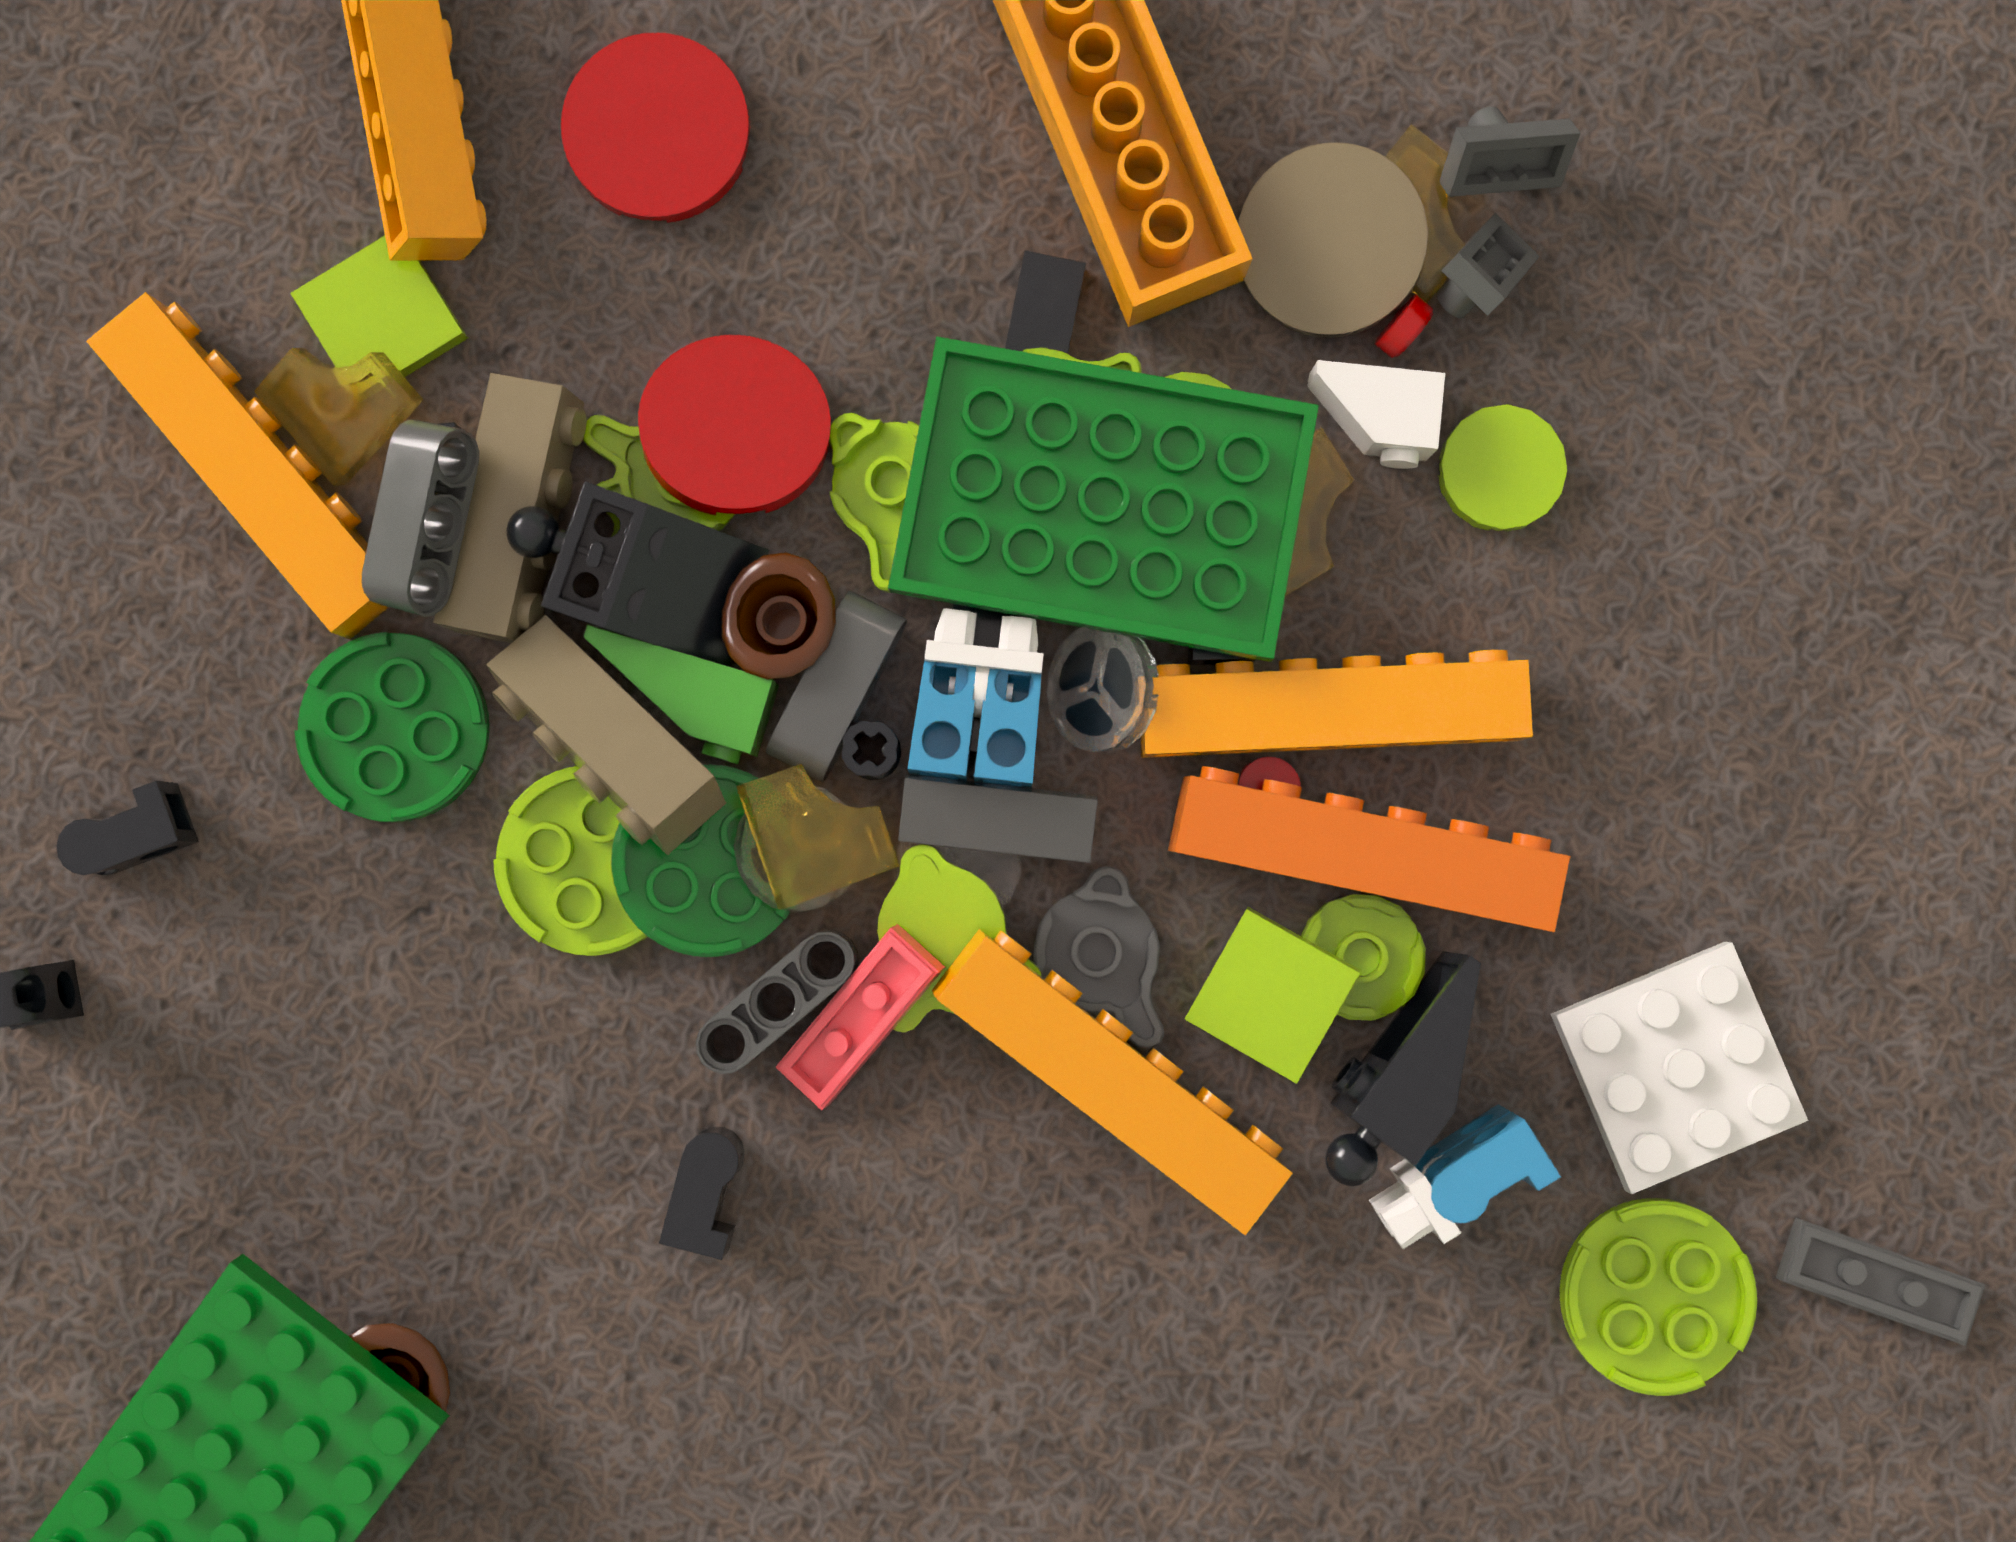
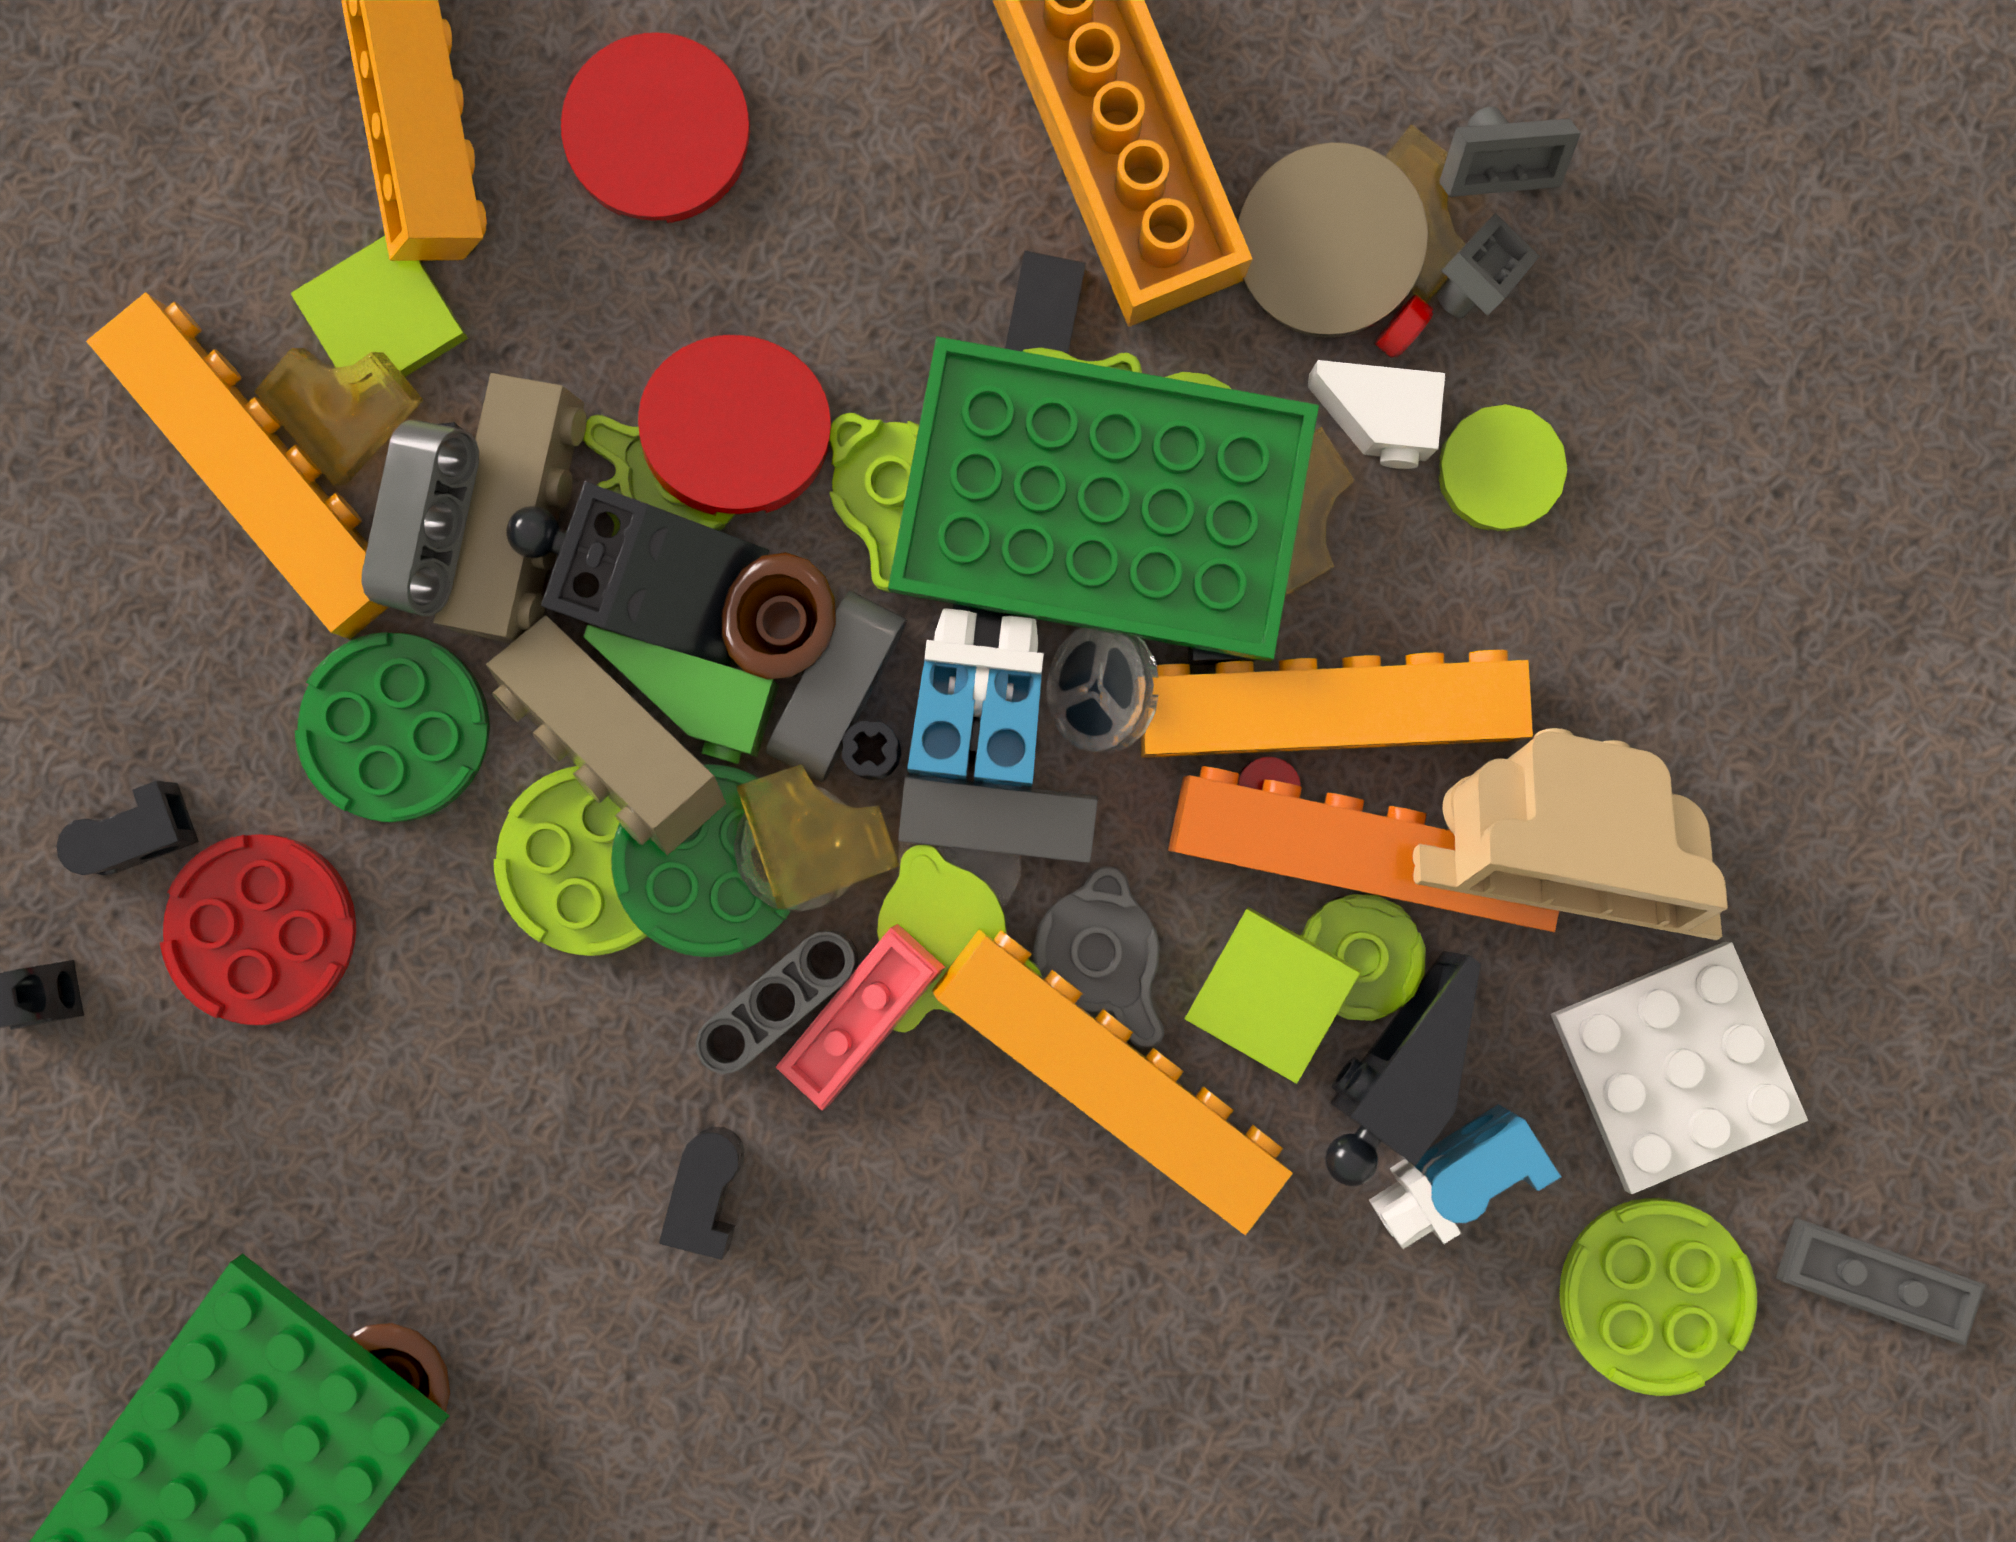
(258, 929): none -> red tile
(1581, 834): none -> tan brick

